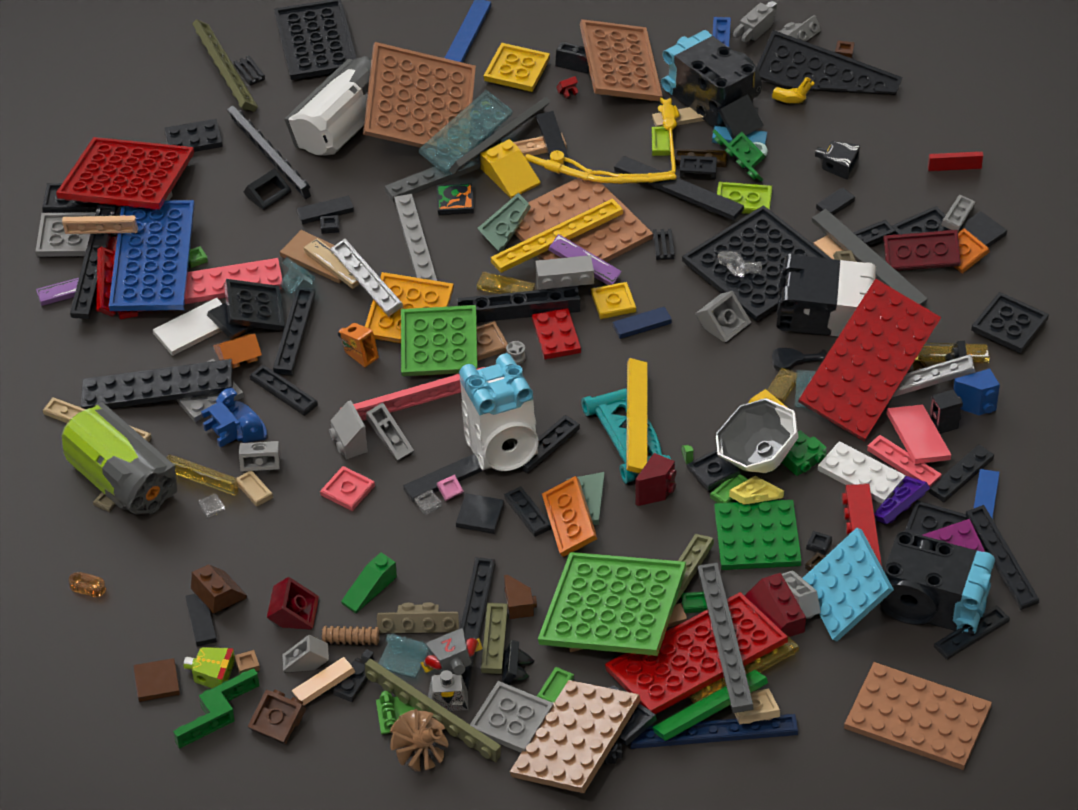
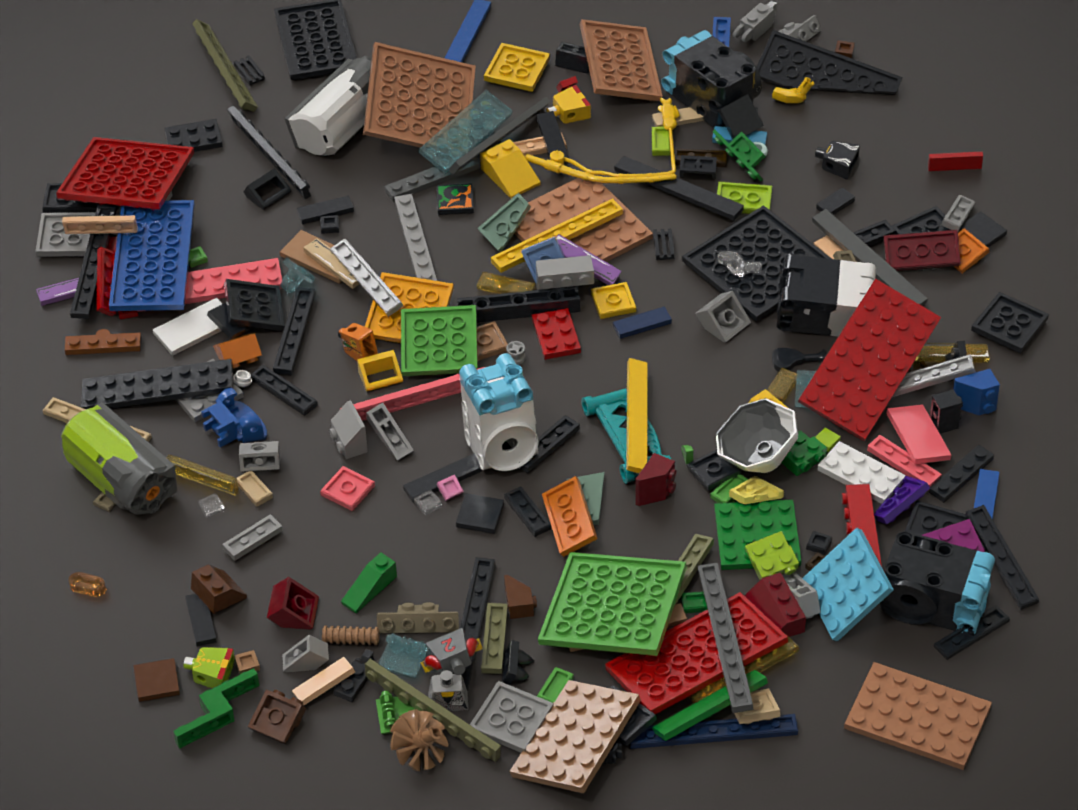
(102, 343): none -> dark orange hinge
(242, 378): none -> white plate
(252, 537): none -> light grey plate
(376, 364): none -> yellow tile
(543, 250): none -> medium blue plate
(571, 105): none -> yellow torso
(772, 556): none -> lime plate
(828, 438): none -> lime tile

